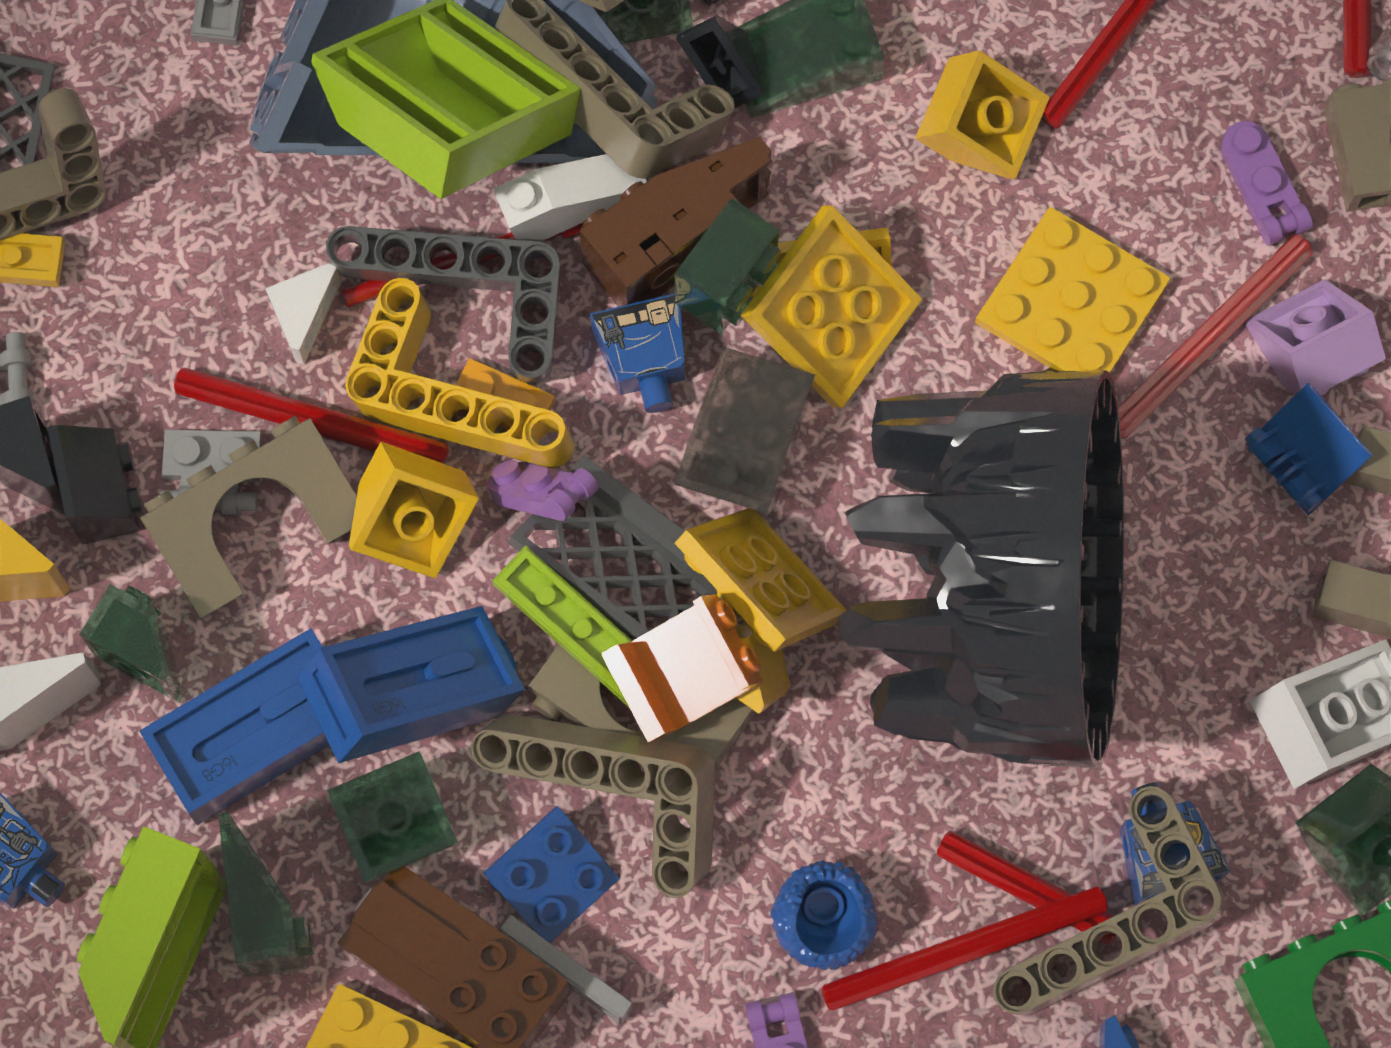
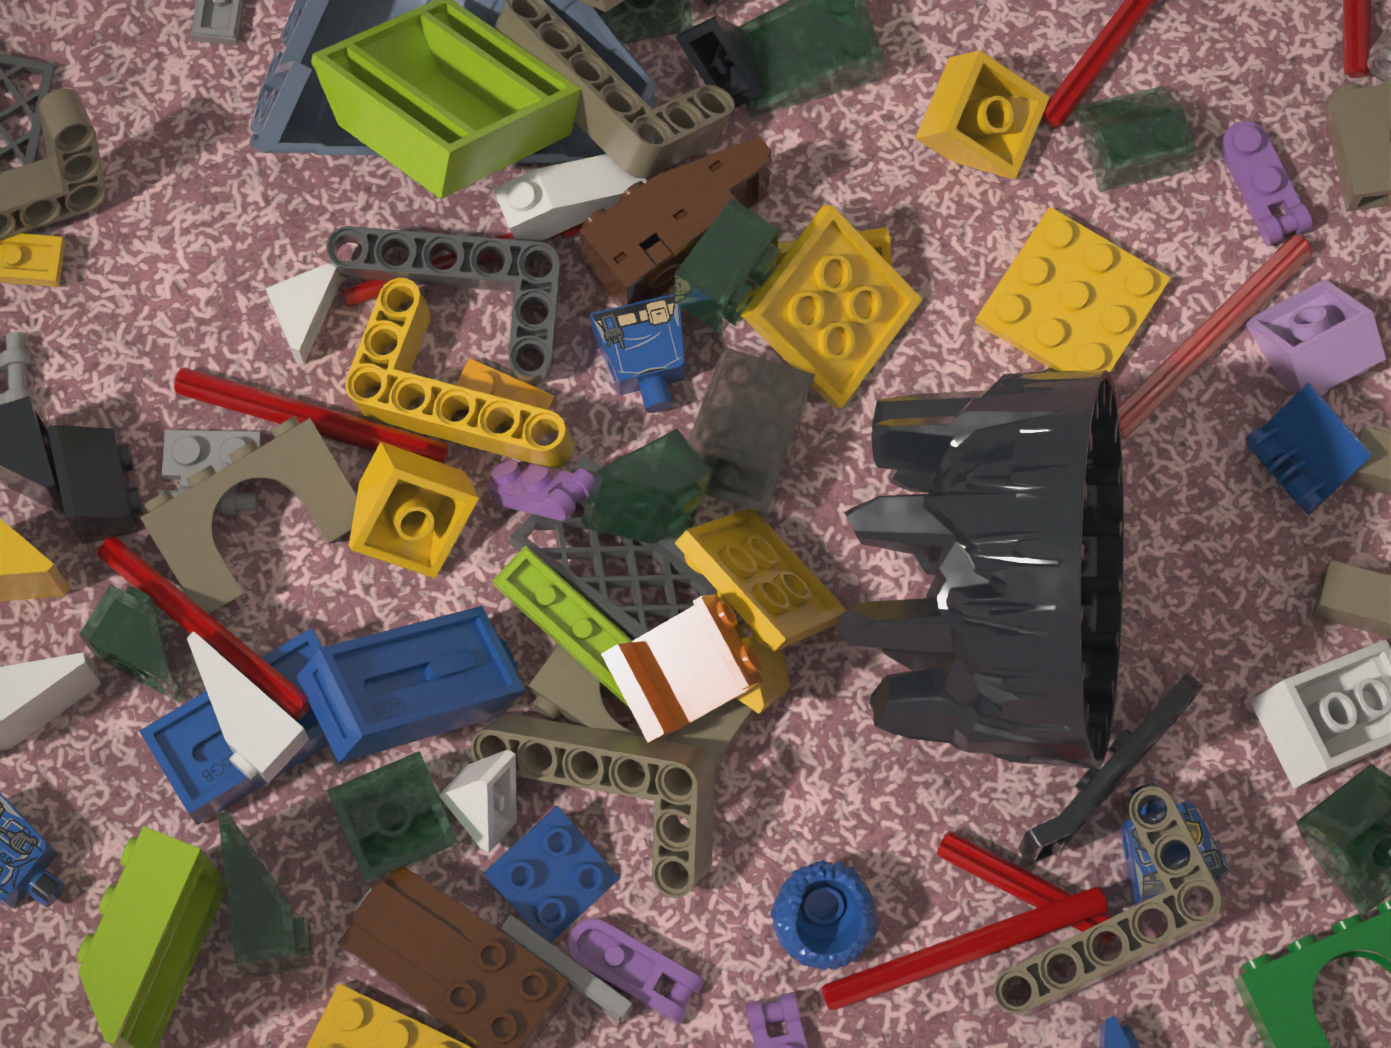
(195, 619): none -> red axle
(251, 722): none -> white slope
(485, 798): none -> white slope
(632, 967): none -> medium lavender plate
(649, 491): none -> clear green slope
(1100, 783): none -> black piece
(1136, 138): none -> slope

